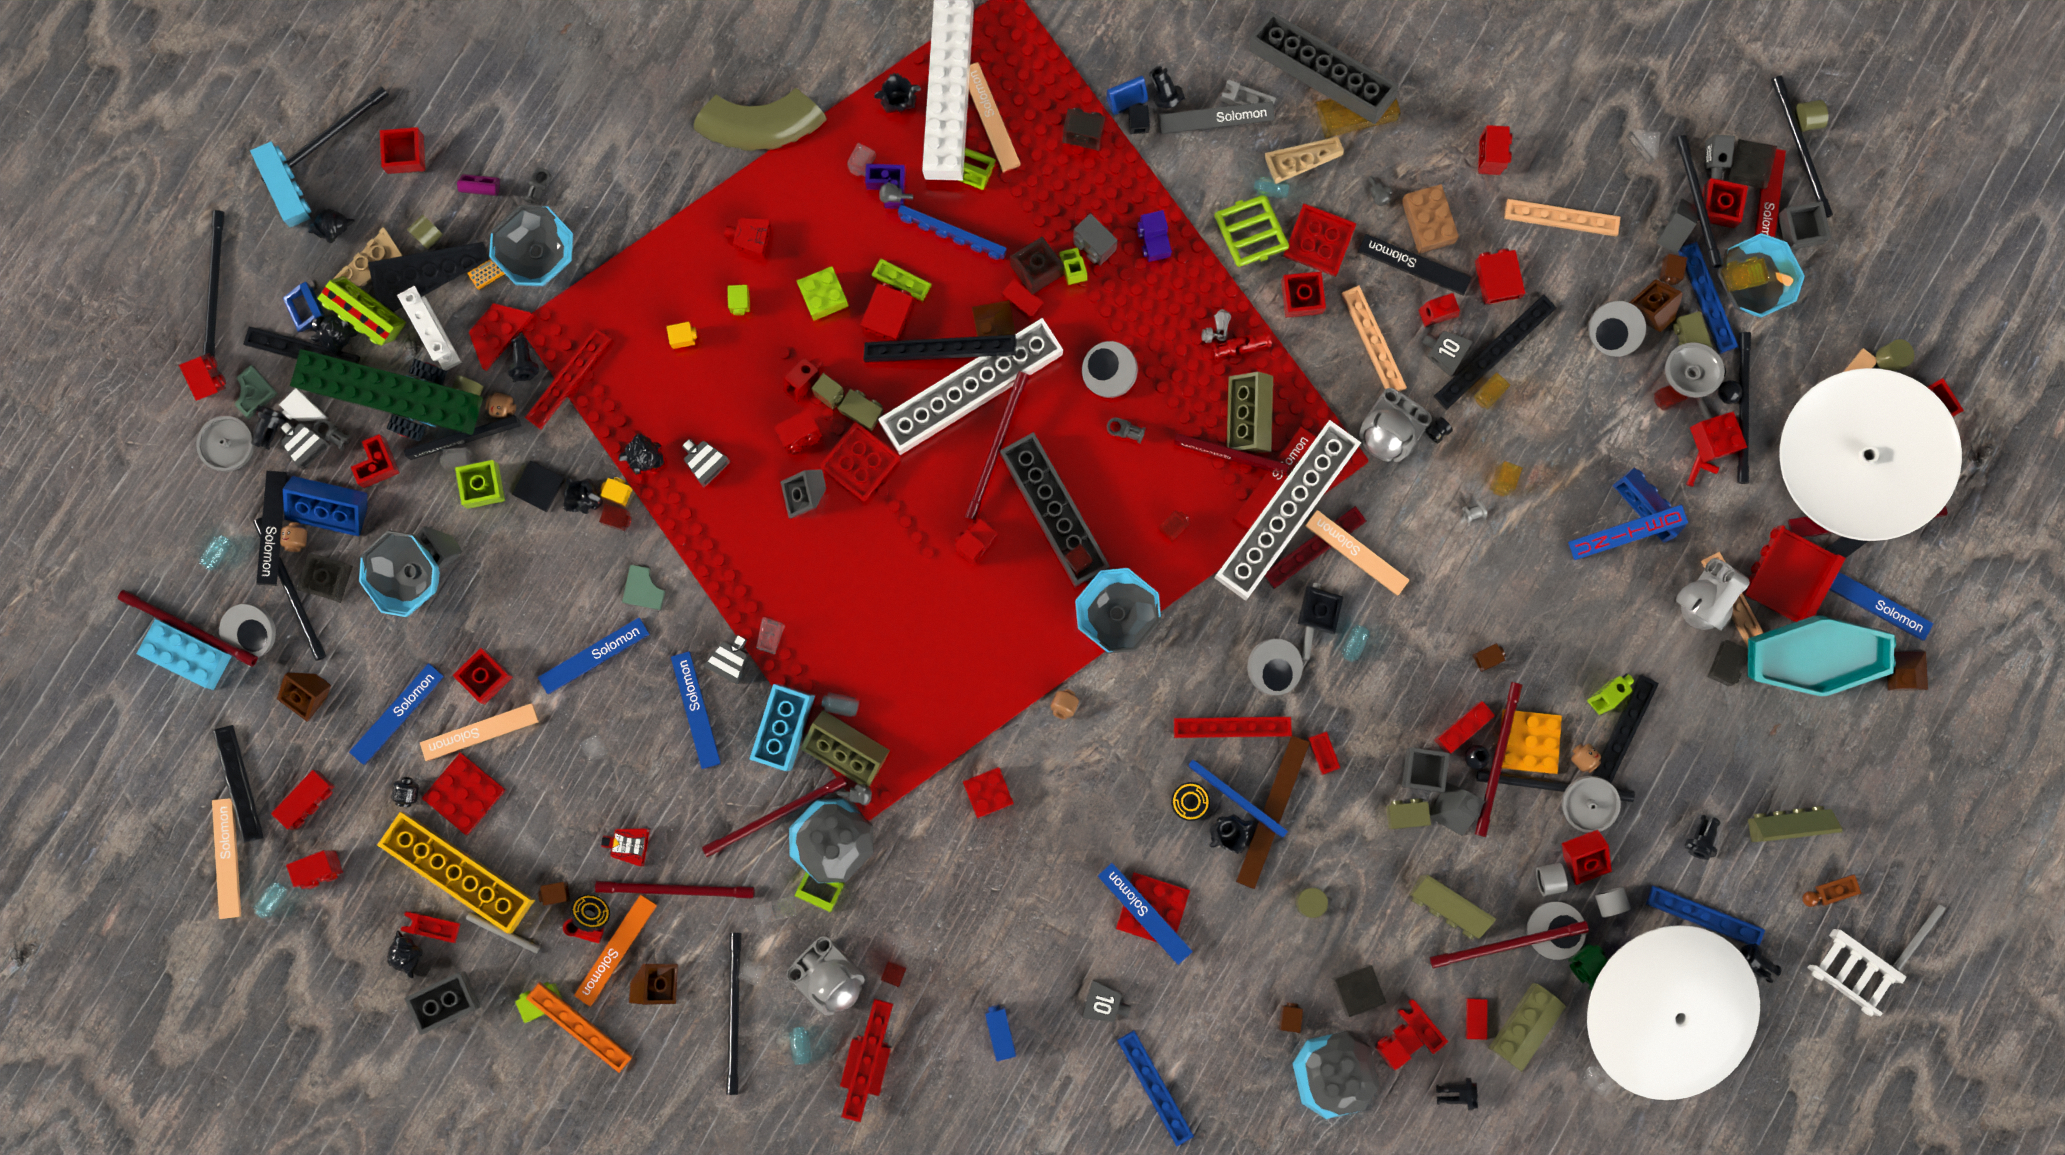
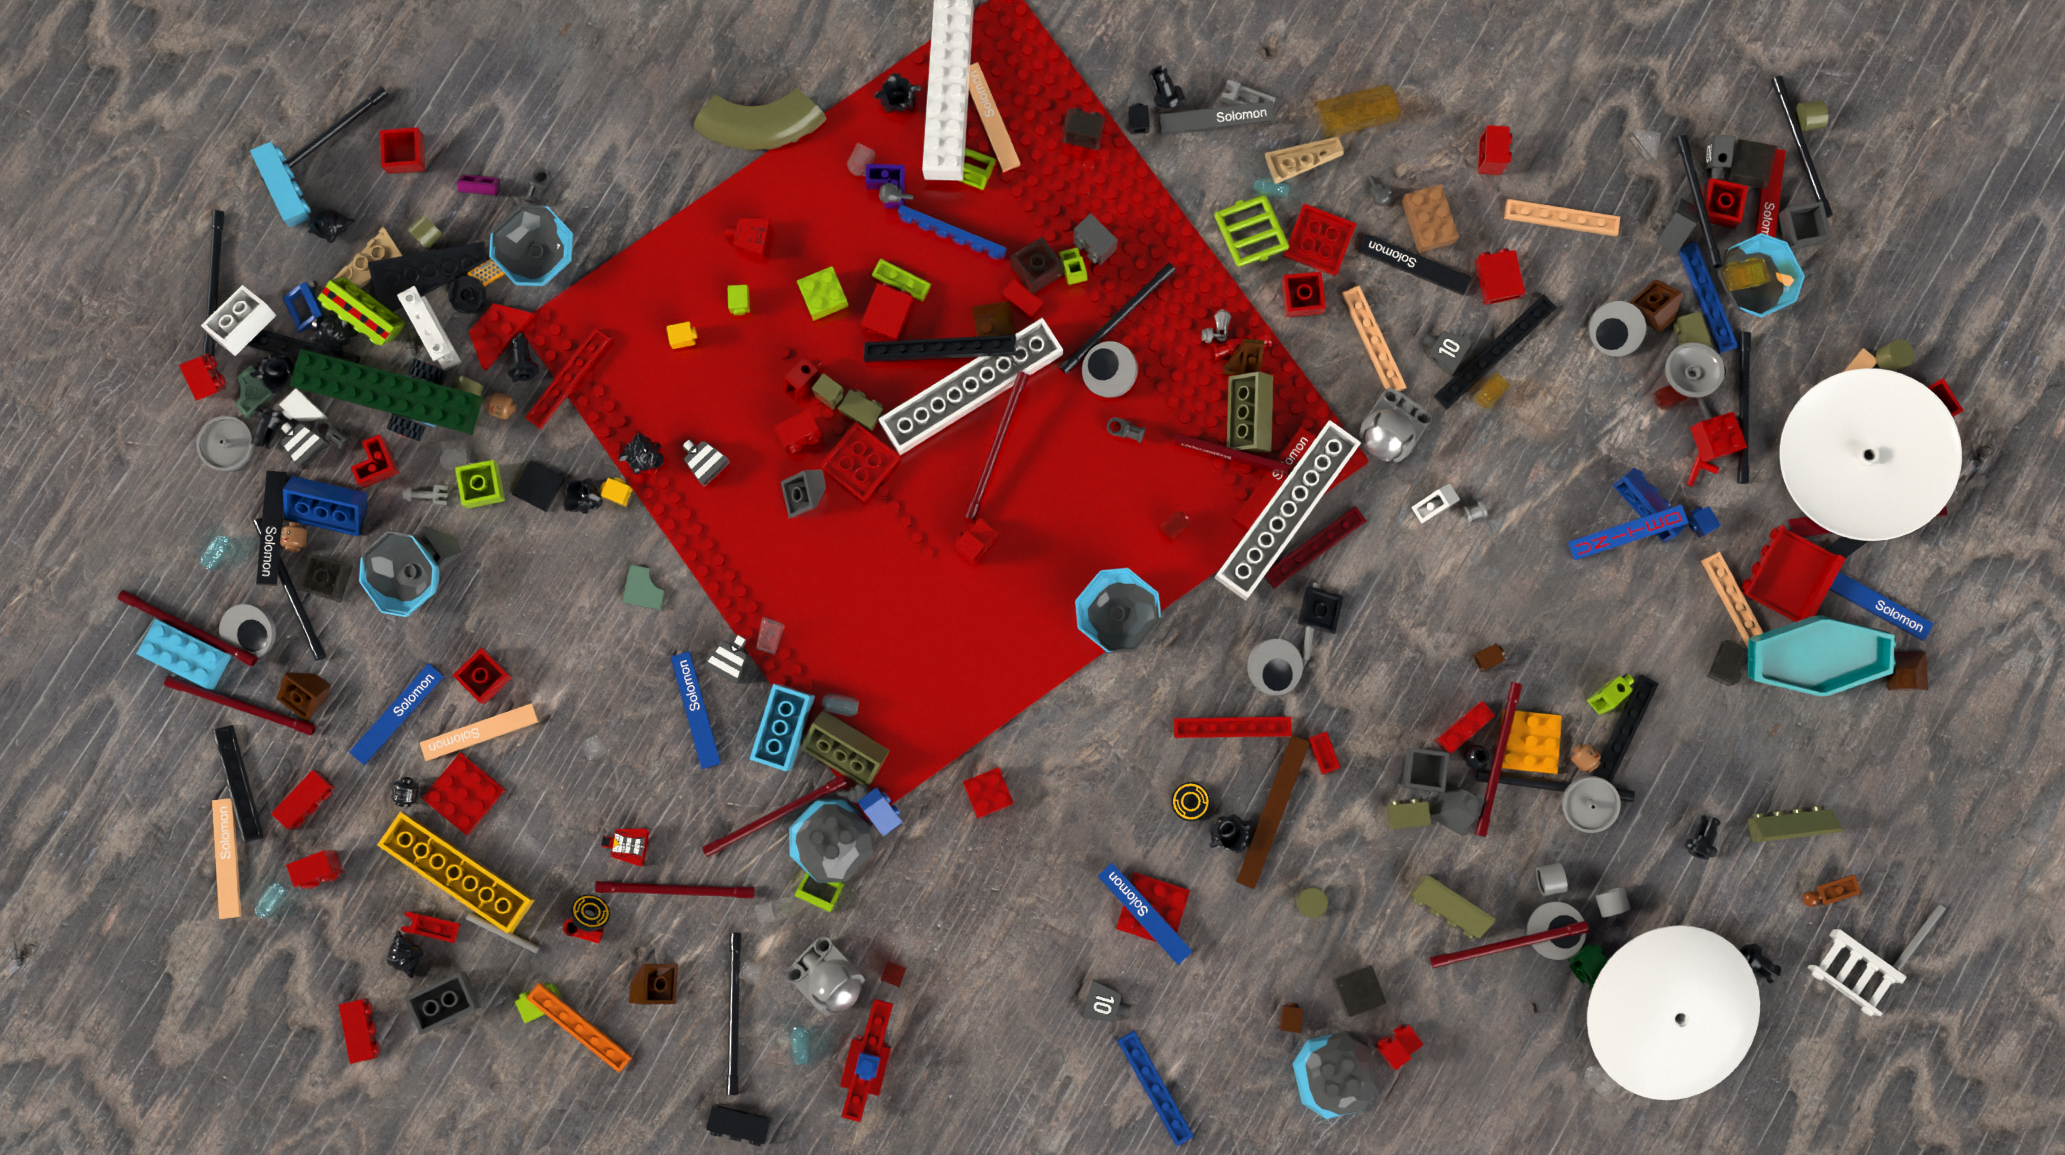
(183, 686): none -> dark red piece
(238, 320): none -> white brick
(274, 372): none -> black hair
(359, 1030): none -> red brick
(409, 494): none -> light grey hinge
(462, 438): black tile -> none
(477, 297): none -> black tile
(554, 893): reddish brown brick -> none
(593, 655): blue tile -> none
(615, 518): clear red brick -> none
(615, 950): orange tile -> none
(738, 1125): none -> black brick
(867, 1065): none -> blue brick
(880, 812): none -> brick
(1000, 1033): blue brick -> none
(1052, 506): dark grey brick -> none
(1064, 704): medium nougat head -> none
(1078, 559): clear red brick -> none
(1127, 94): blue tile -> none
(1153, 232): dark purple brick -> none
(1160, 277): none -> black piece
(1238, 799): blue tile -> none
(1246, 358): none -> reddish brown wing
(1323, 67): dark grey brick -> none
(1355, 643): clear light blue head -> none
(1357, 552): light nougat tile -> none
(1423, 1027): red plate -> none
(1435, 503): none -> white slope
(1438, 430): black wheel -> none
(1441, 309): red torso -> none
(1467, 1094): black piece -> none
(1476, 1019): red tile -> none
(1505, 478): clear yellow brick -> none
(1527, 1026): olive slope -> none
(1587, 857): red slope -> none
(1673, 269): reddish brown brick -> none
(1703, 521): none -> blue brick
(1704, 916): blue tile -> none
(1711, 598): light grey piece -> none
(1730, 392): black piece -> none

